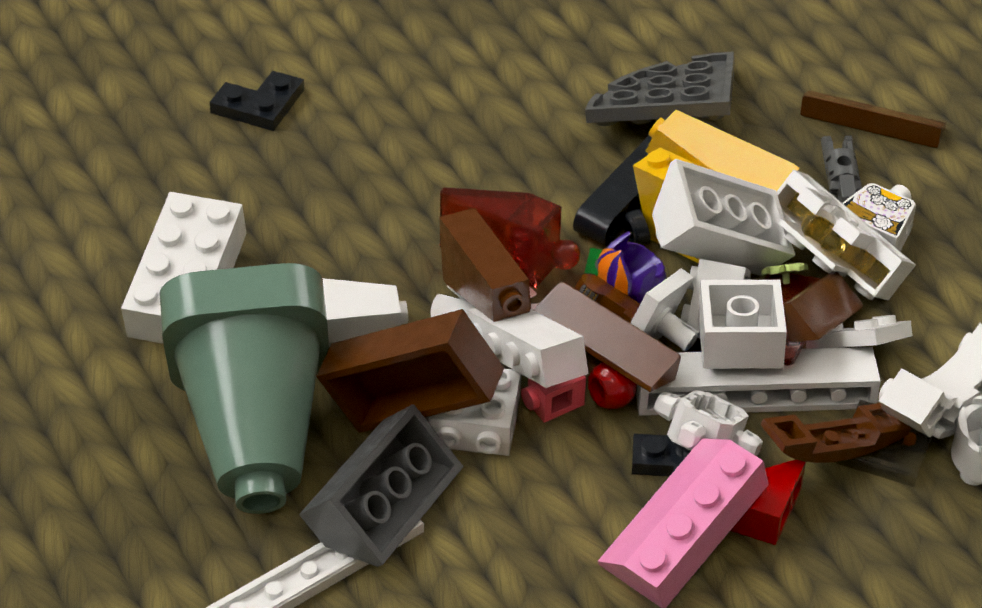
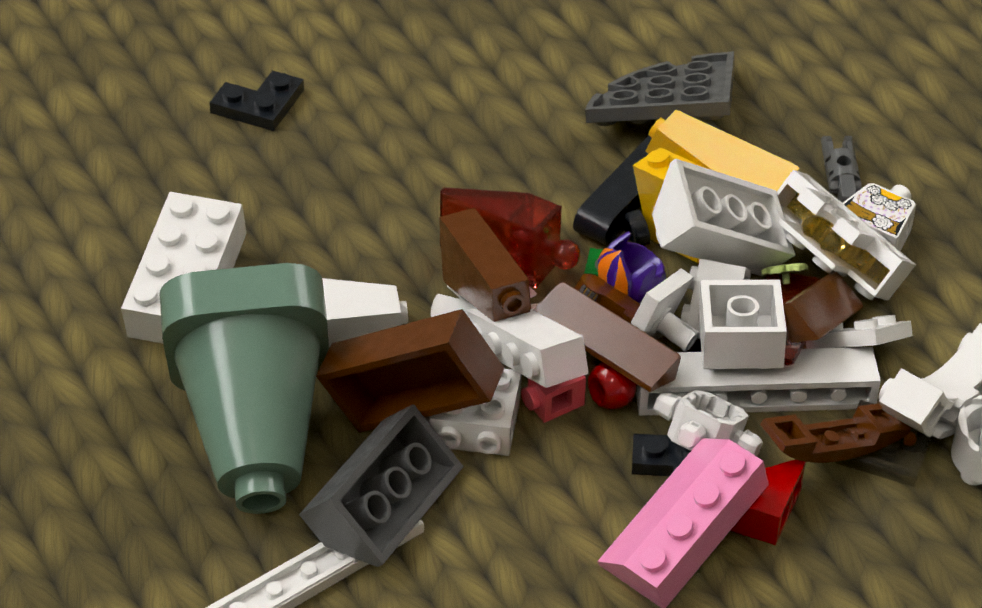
(872, 118): reddish brown slope -> none

